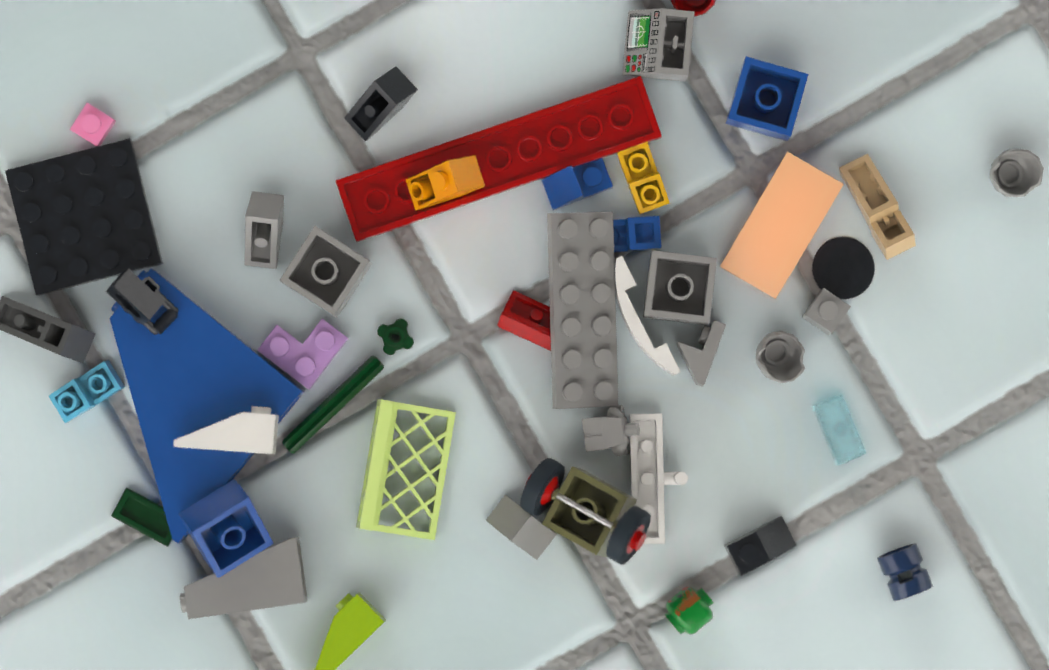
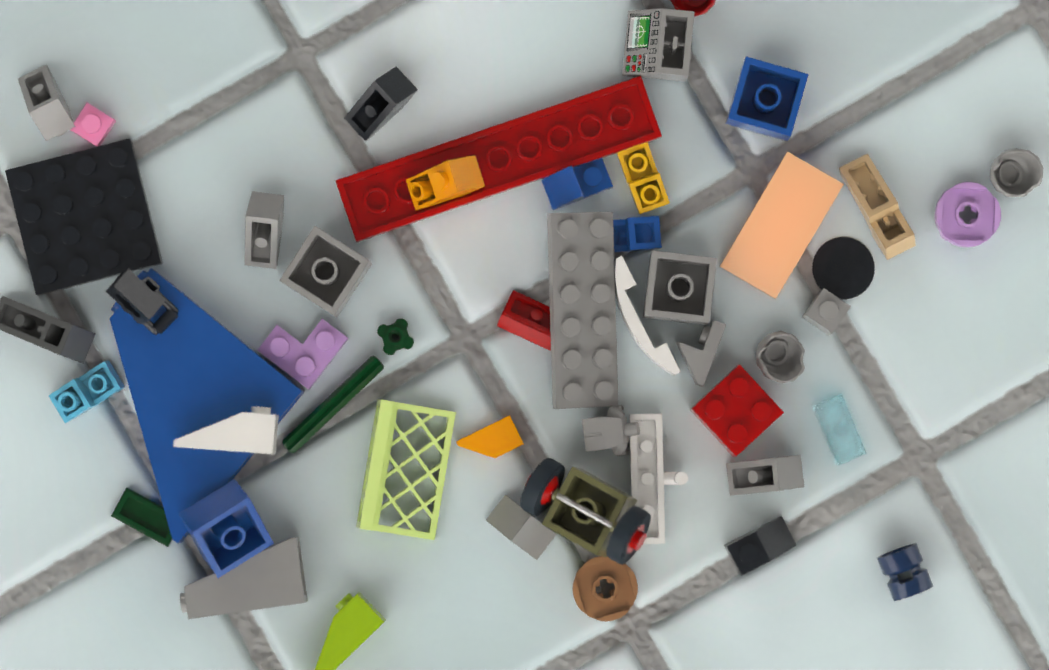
(46, 103): none -> light grey slope
(493, 439): none -> light orange tile
(595, 604): none -> medium nougat plate
(689, 610): green head -> none
(736, 410): none -> red brick
(765, 475): none -> light grey slope
(980, 202): none -> lavender plate

